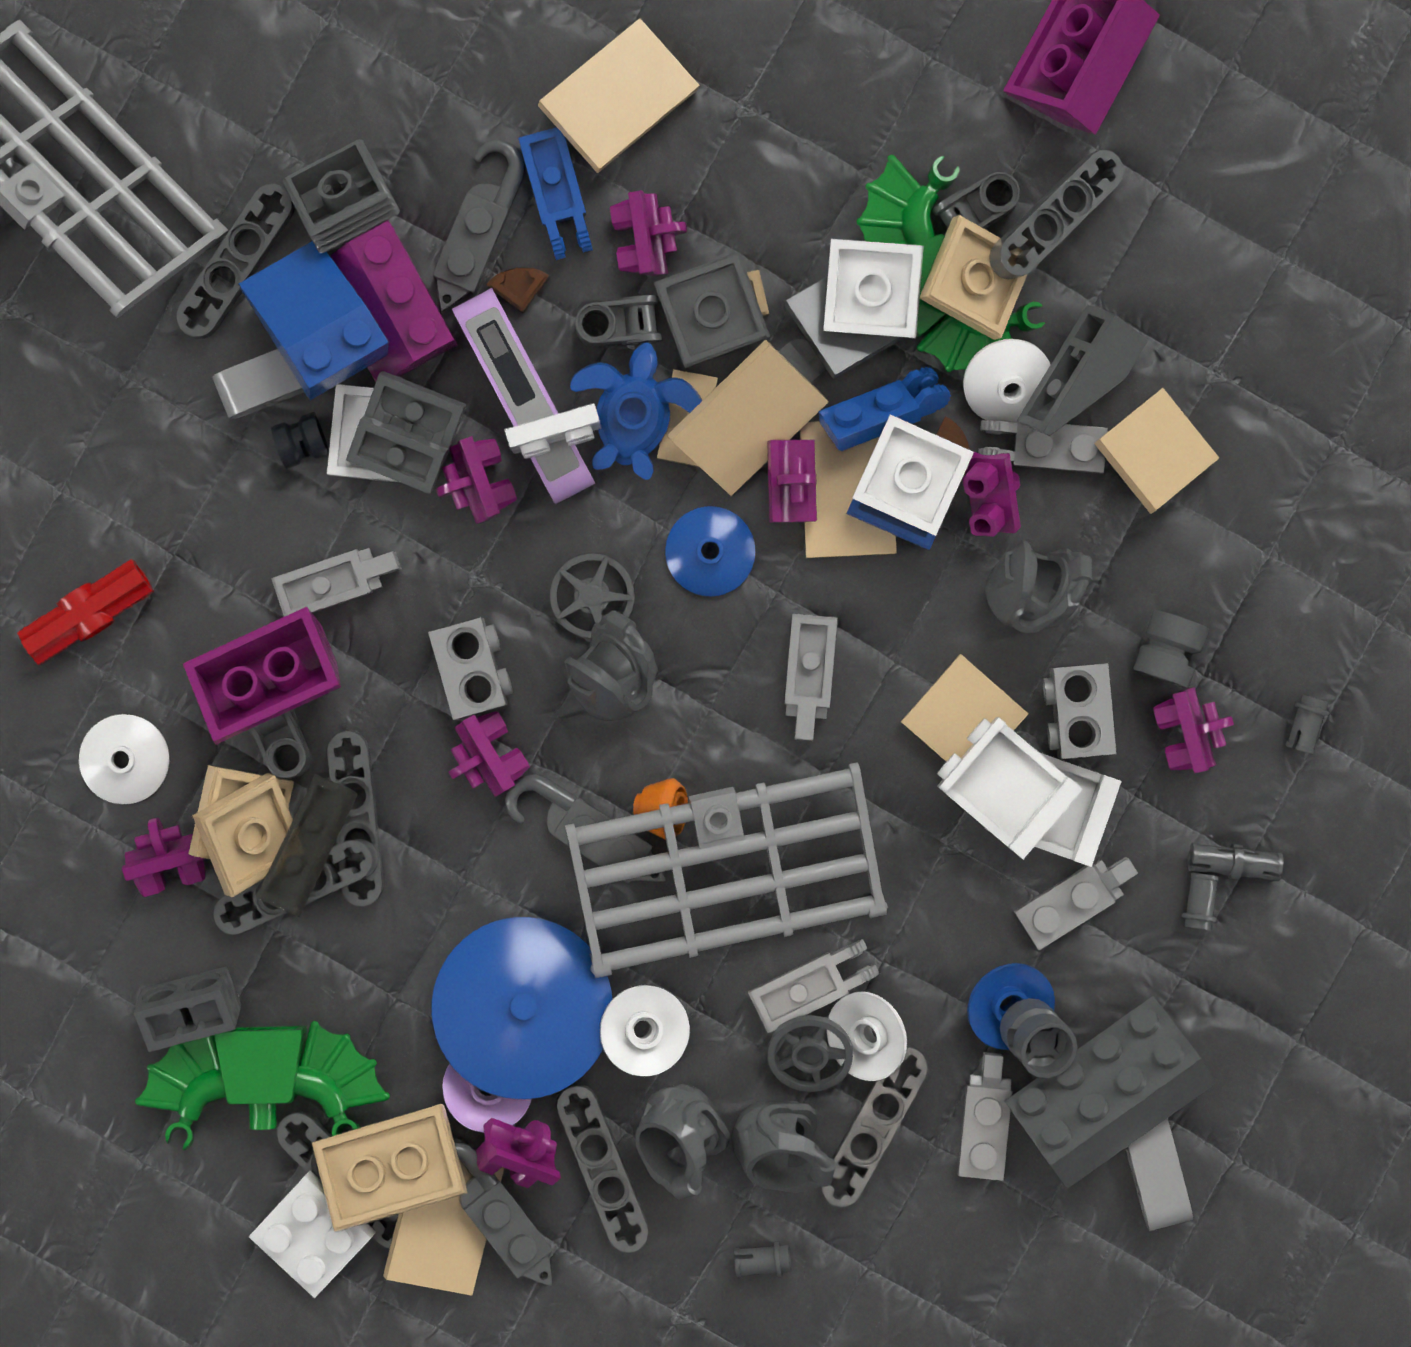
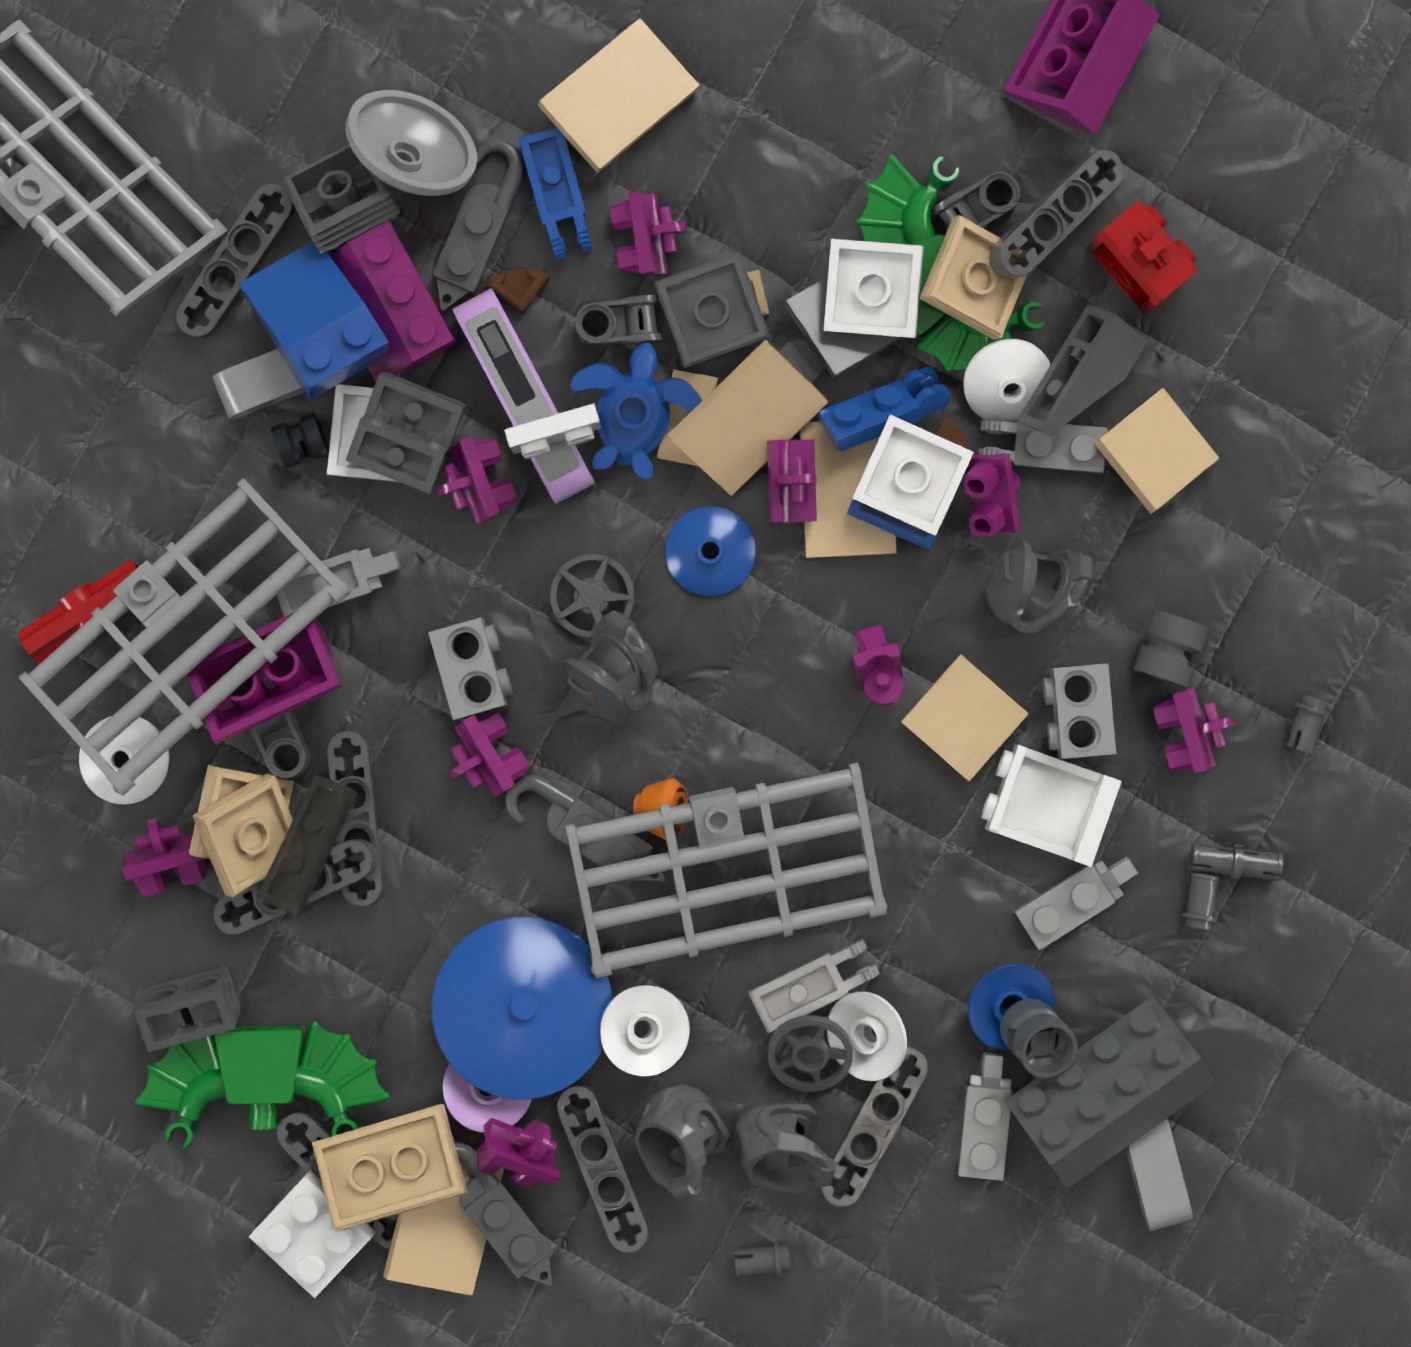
(160, 611): none -> light grey door
(410, 143): none -> light grey dish
(809, 671): light grey hinge -> none
(878, 667): none -> magenta hips
(1007, 786): white panel -> none
(1143, 256): none -> red hinge

